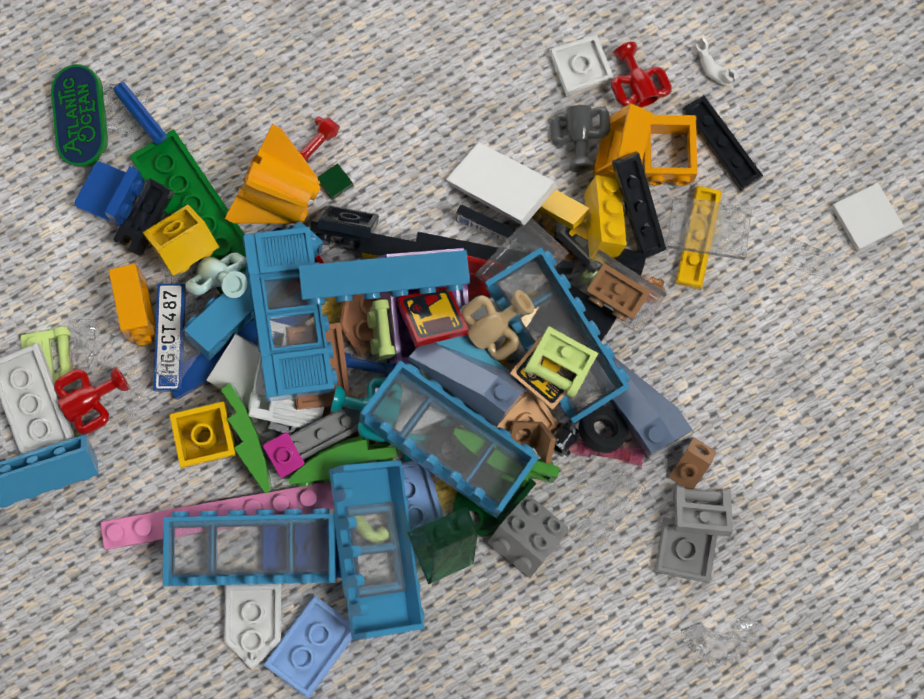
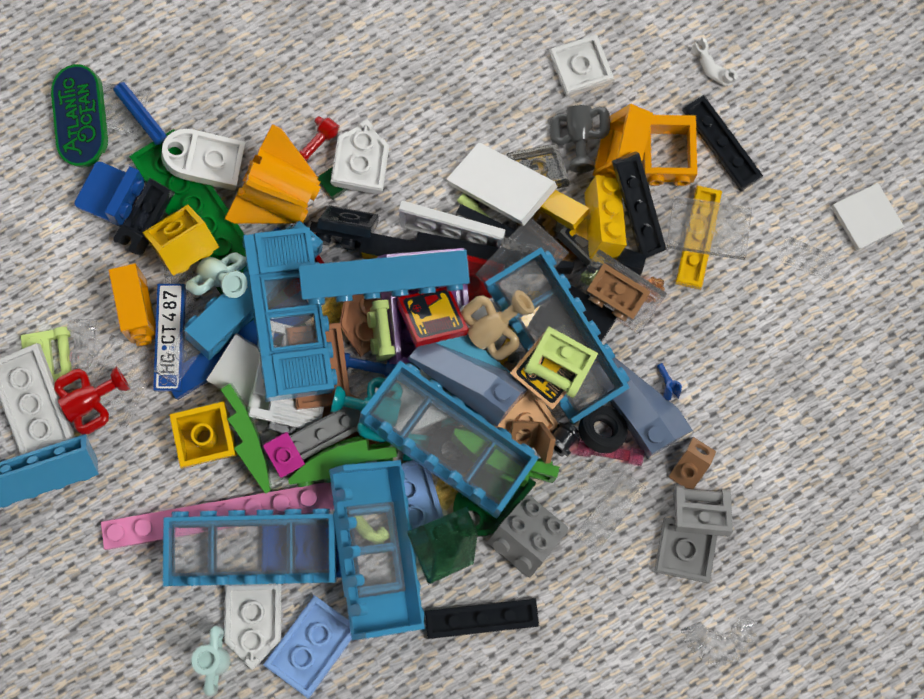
(204, 158): none -> white tile
(211, 660): none -> light aqua piece
(360, 160): none -> white tile
(447, 225): none -> white tile
(470, 203): none -> yellowish green piece
(481, 618): none -> black tile
(545, 161): none -> clear smoke tile
(640, 84): red piece -> none
(671, 385): none -> blue hand

